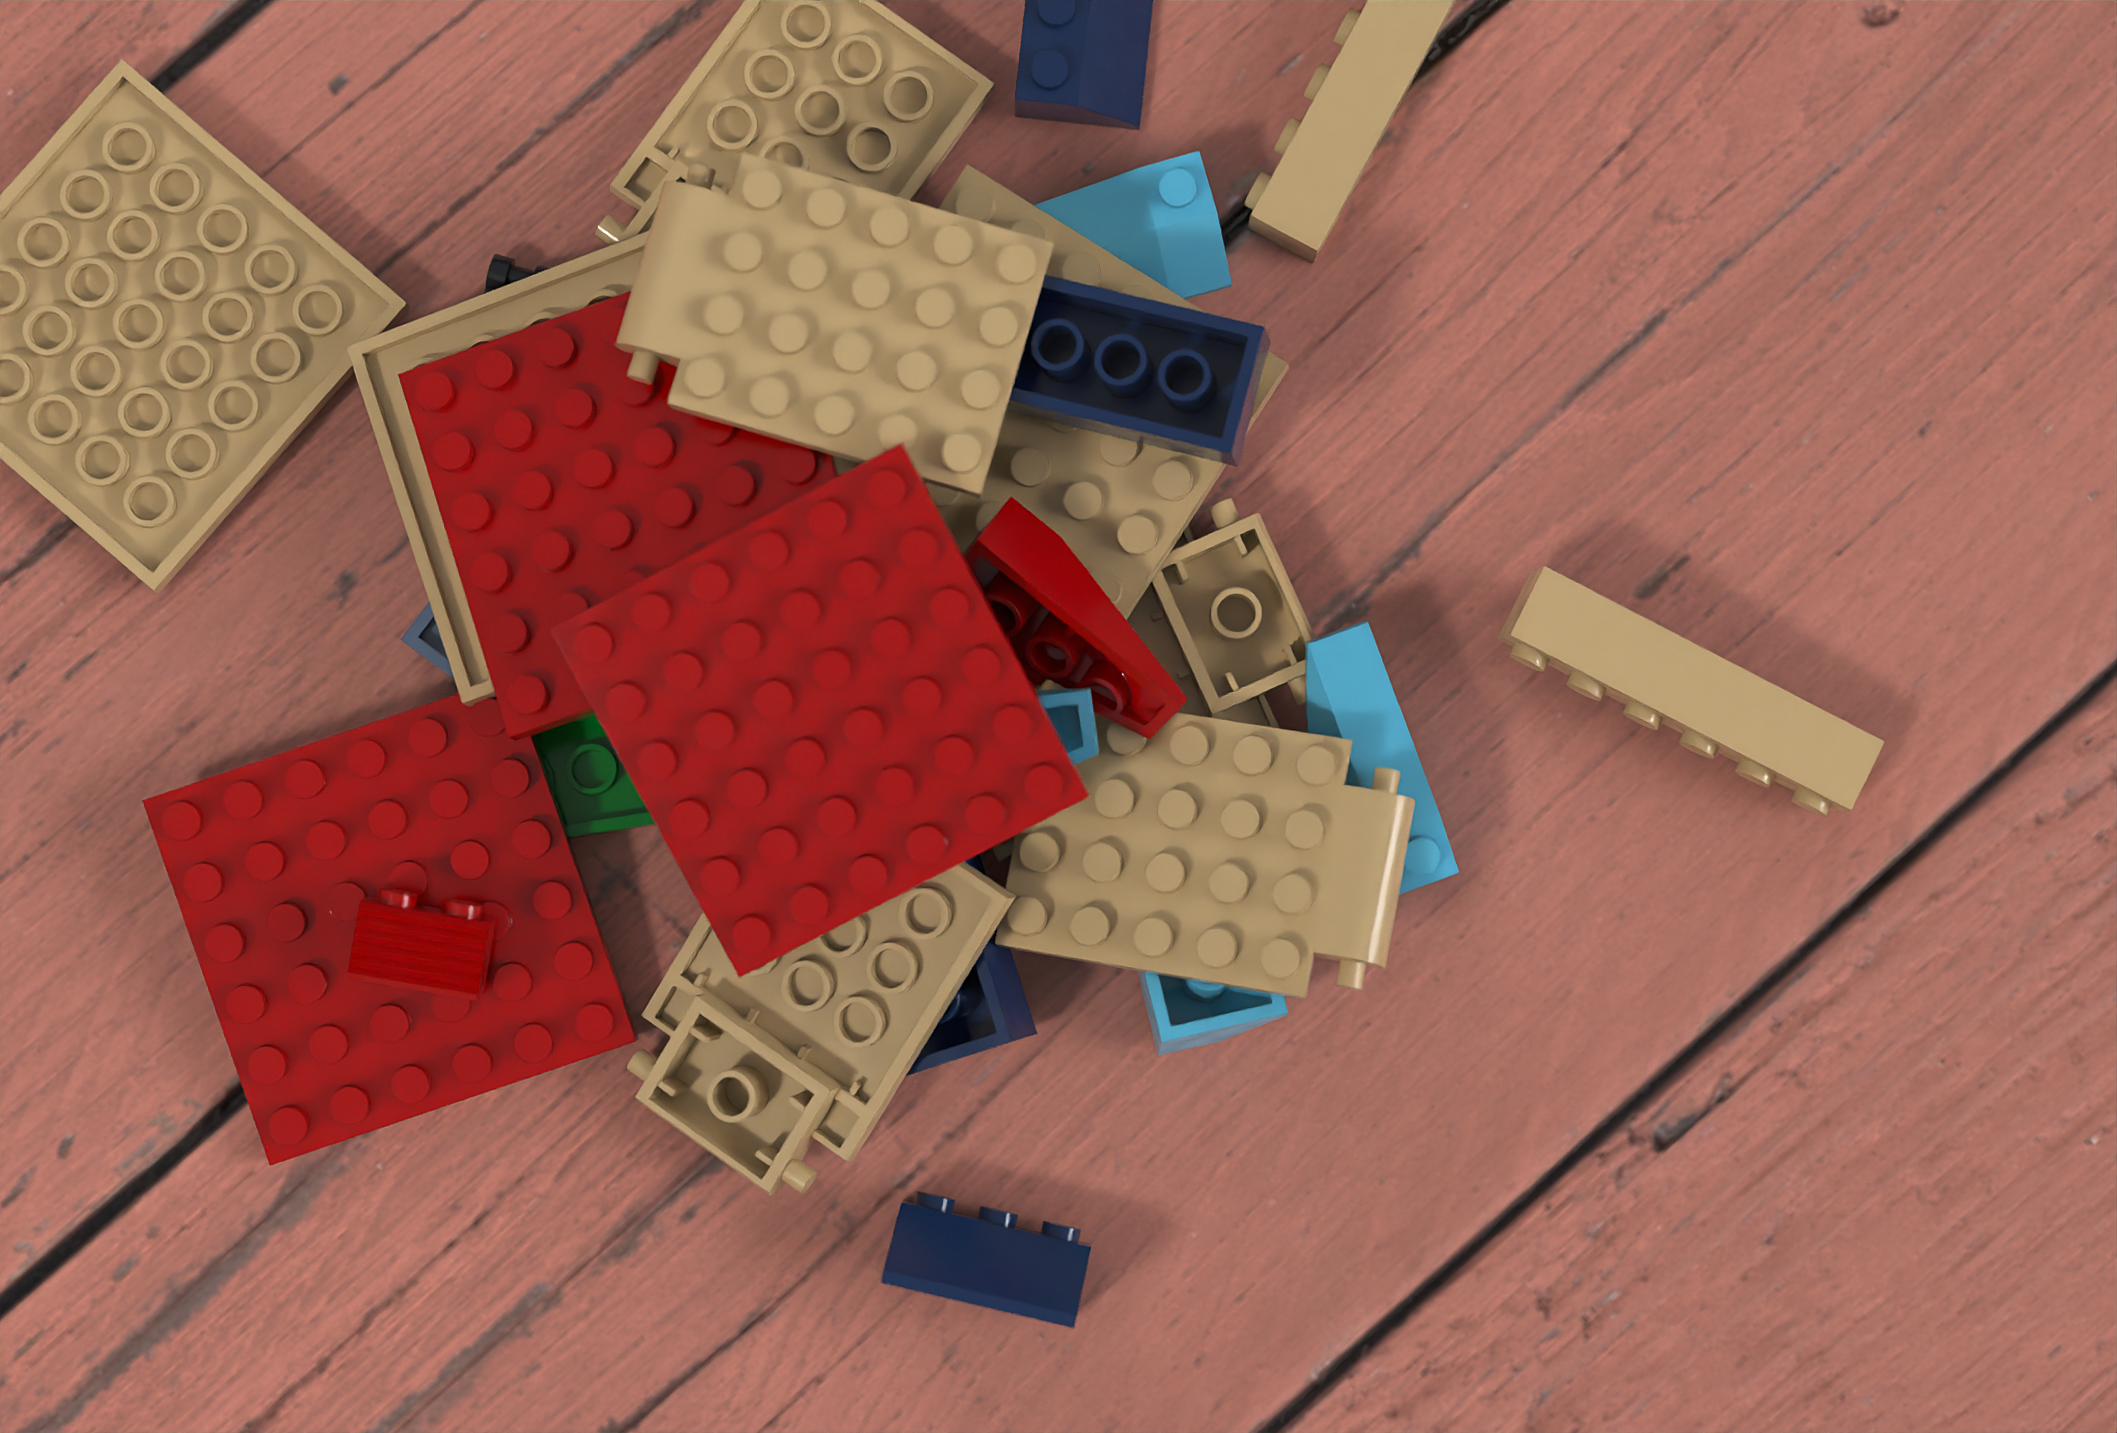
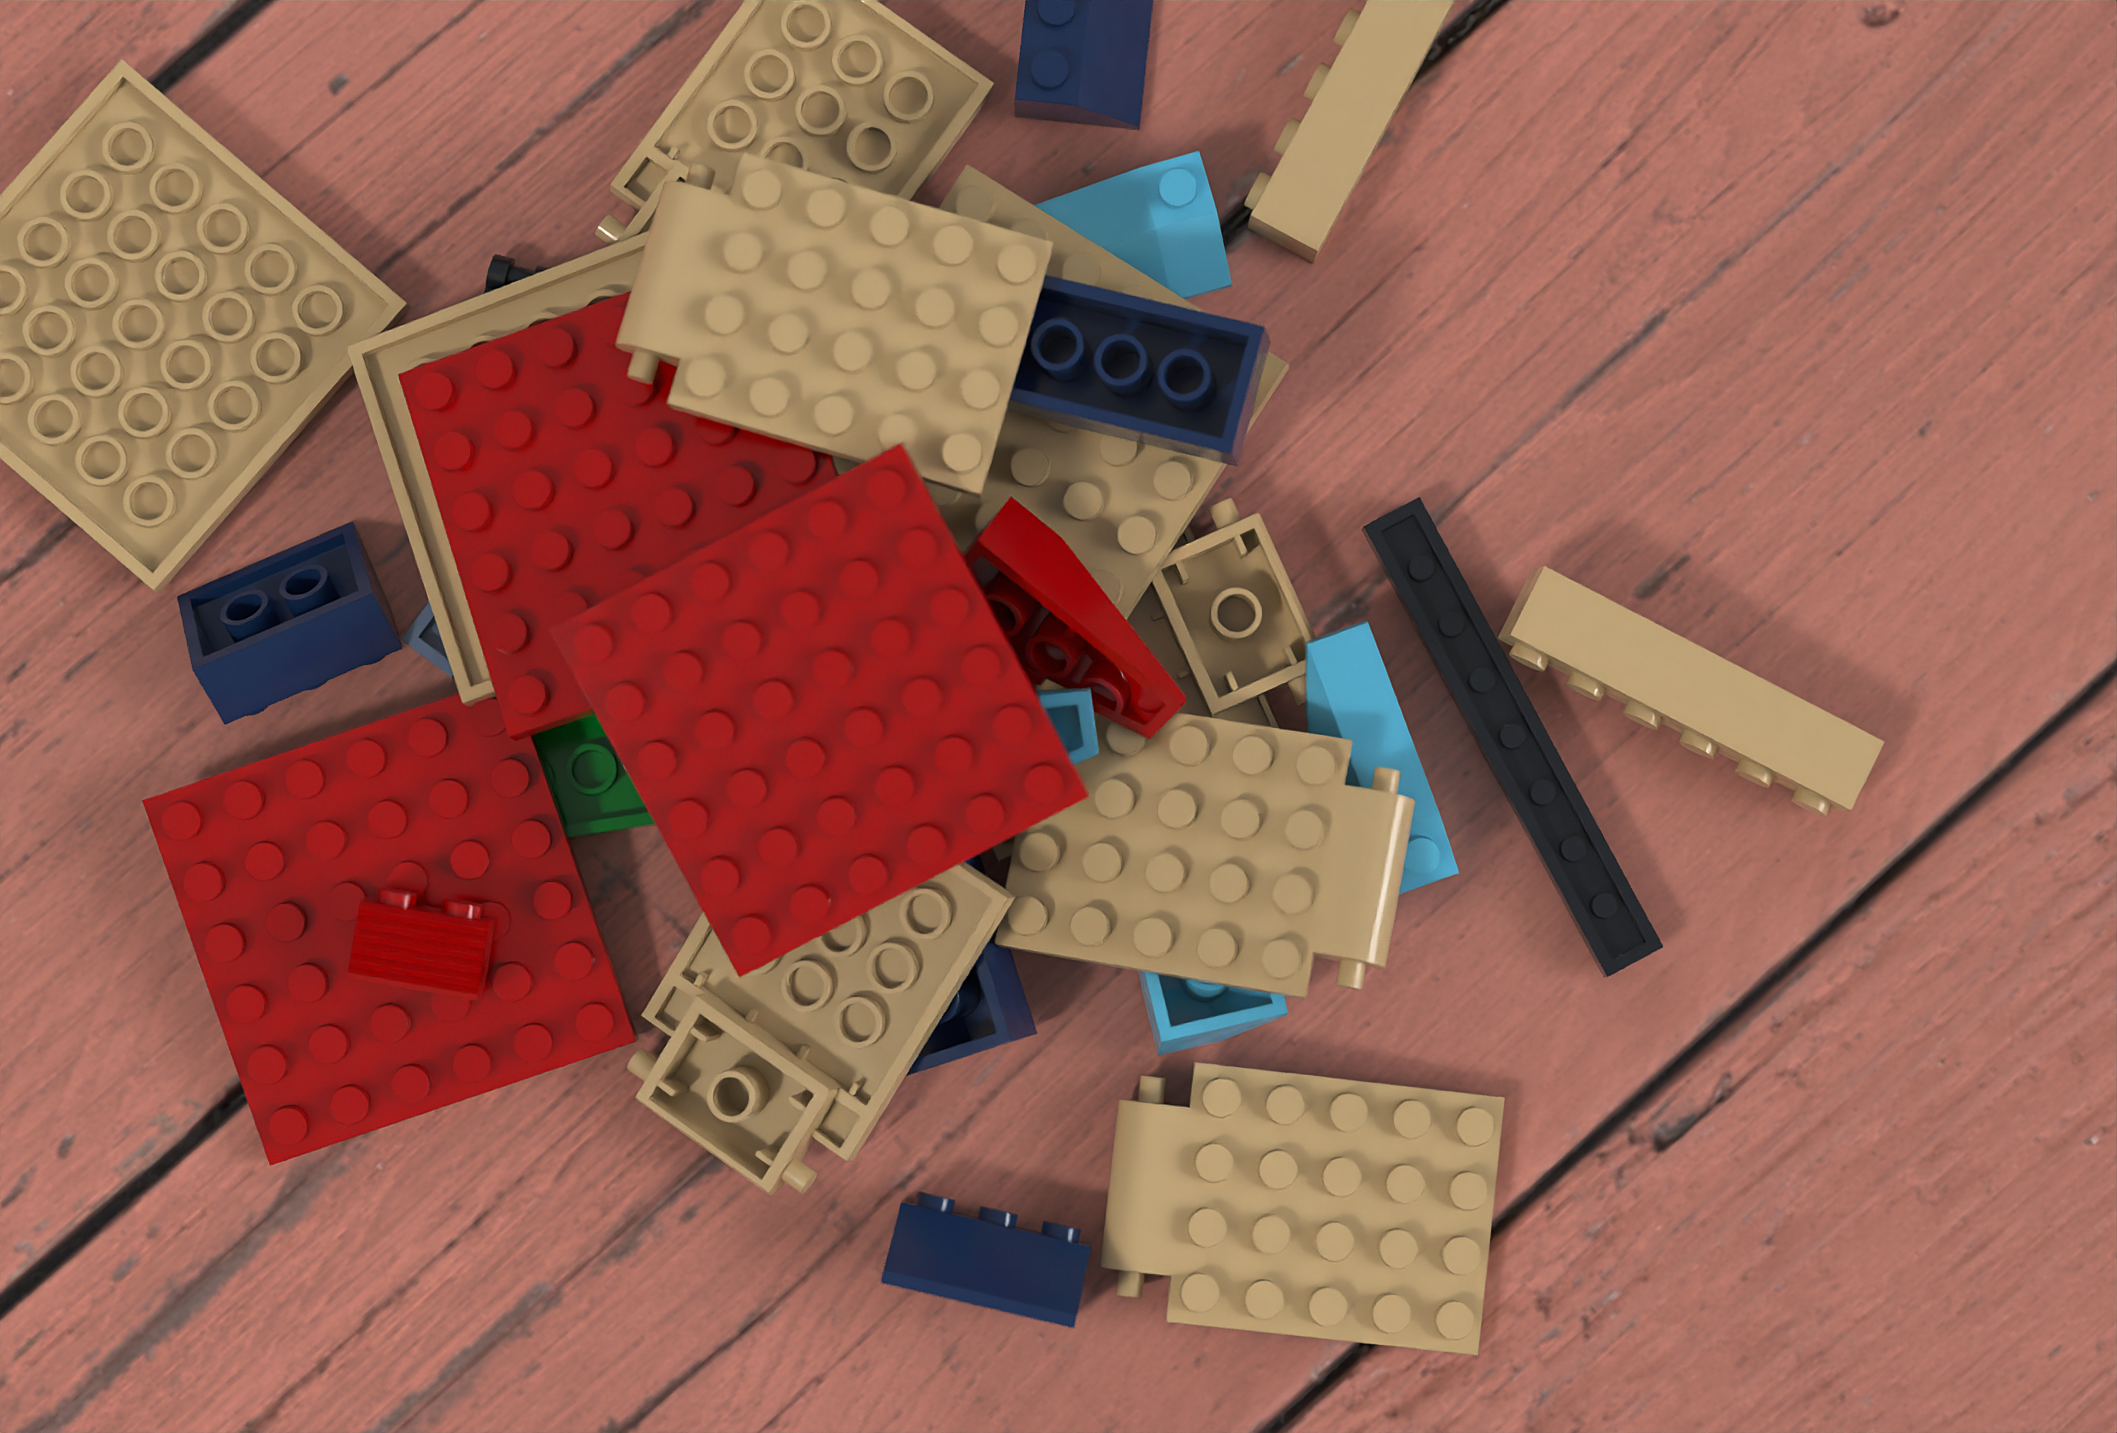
(287, 623): none -> dark blue slope
(1308, 1206): none -> tan plate
(1512, 737): none -> black plate

